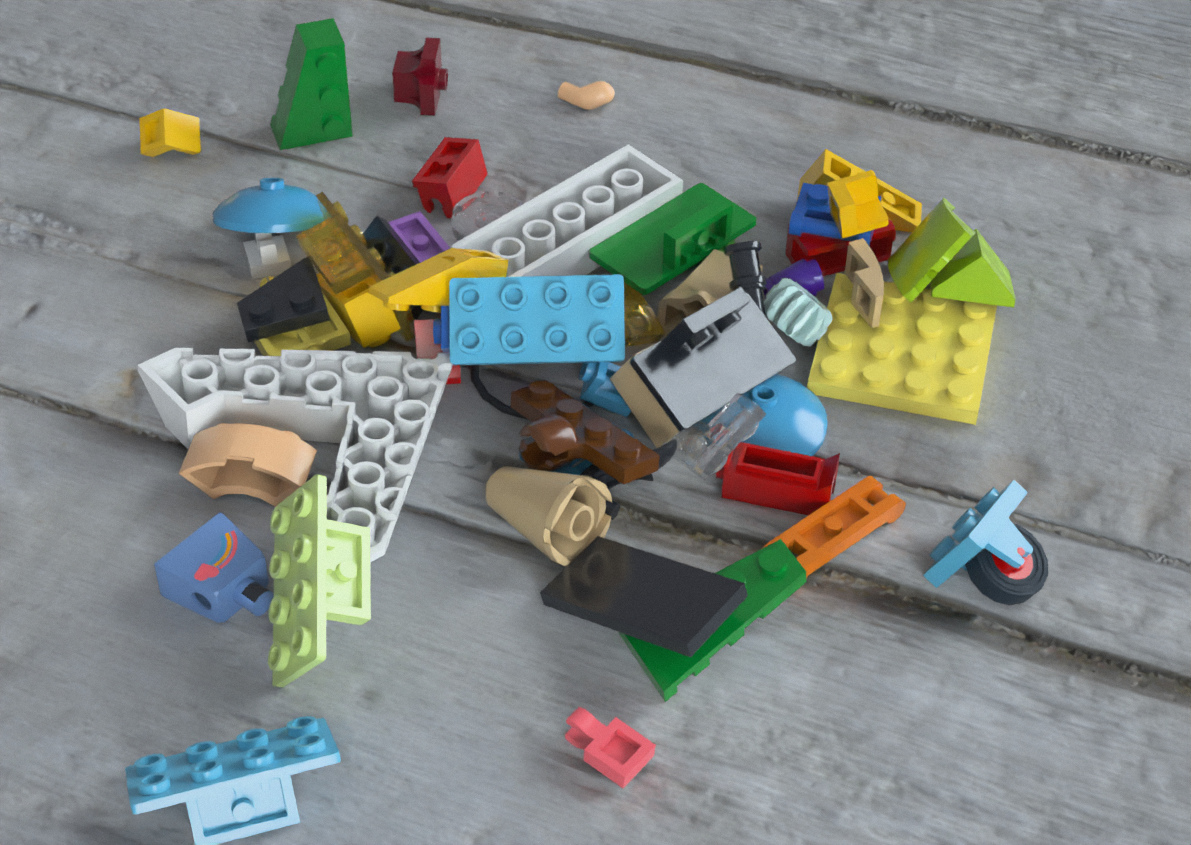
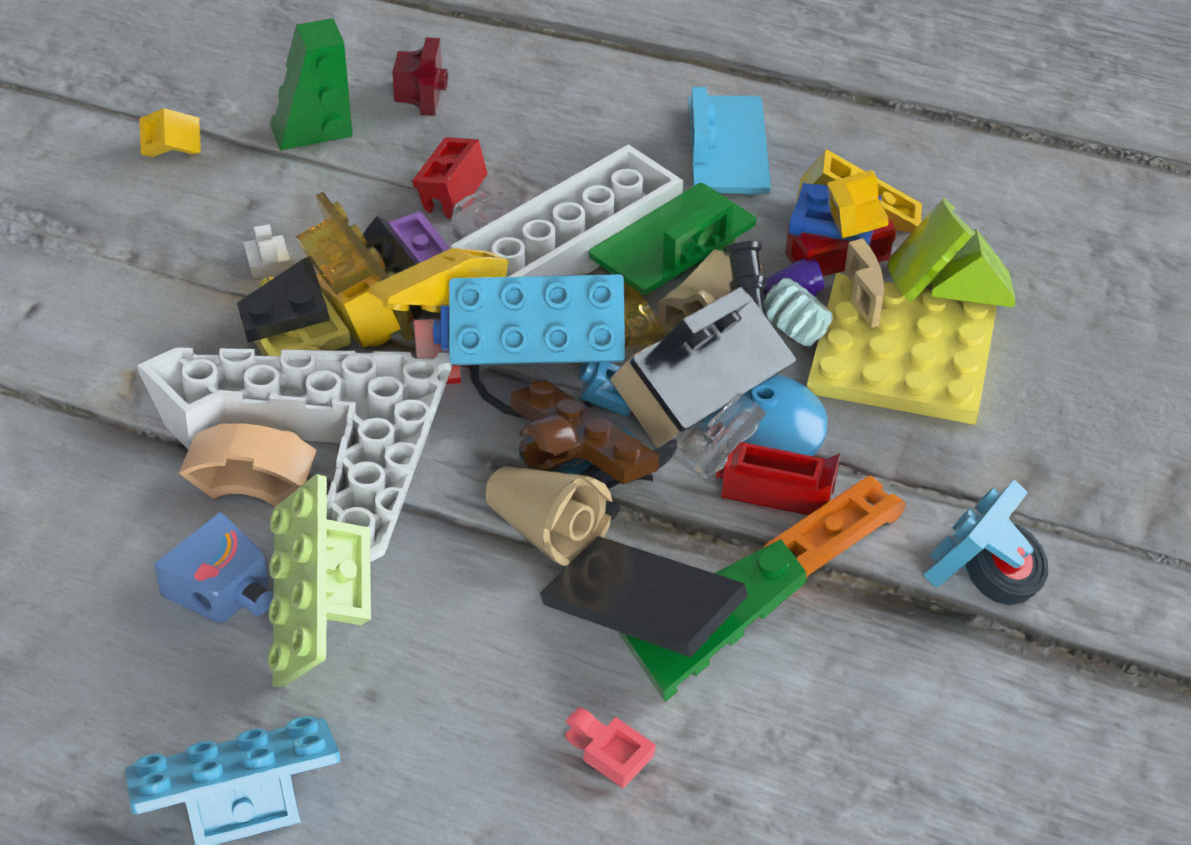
(269, 209): dark azure dish -> none
(587, 97): light nougat arm -> none
(729, 143): none -> medium azure bracket

